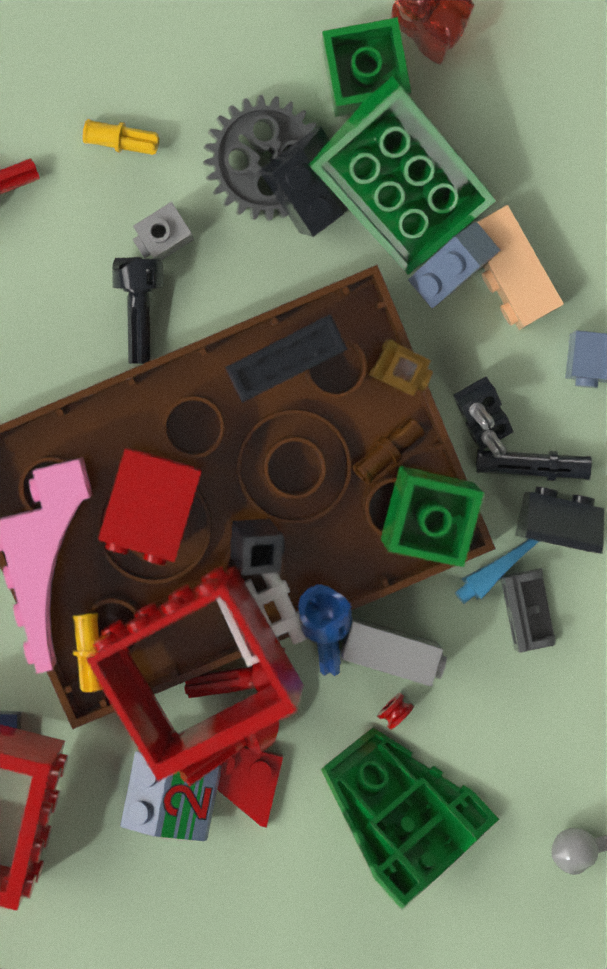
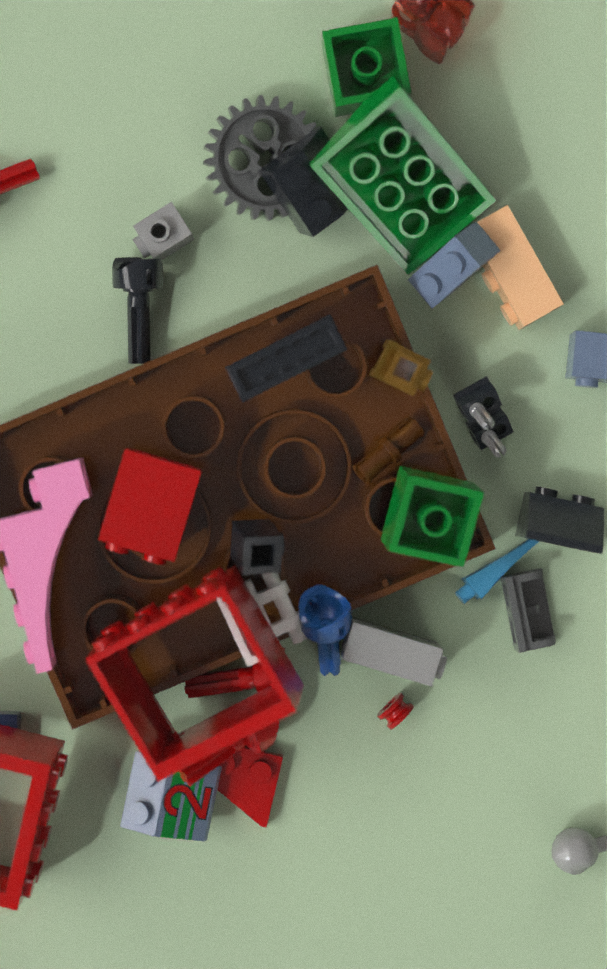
(86, 633): yellow axle -> none
(120, 137): yellow axle -> none
(404, 814): green wedge -> none
(533, 464): black pin -> none

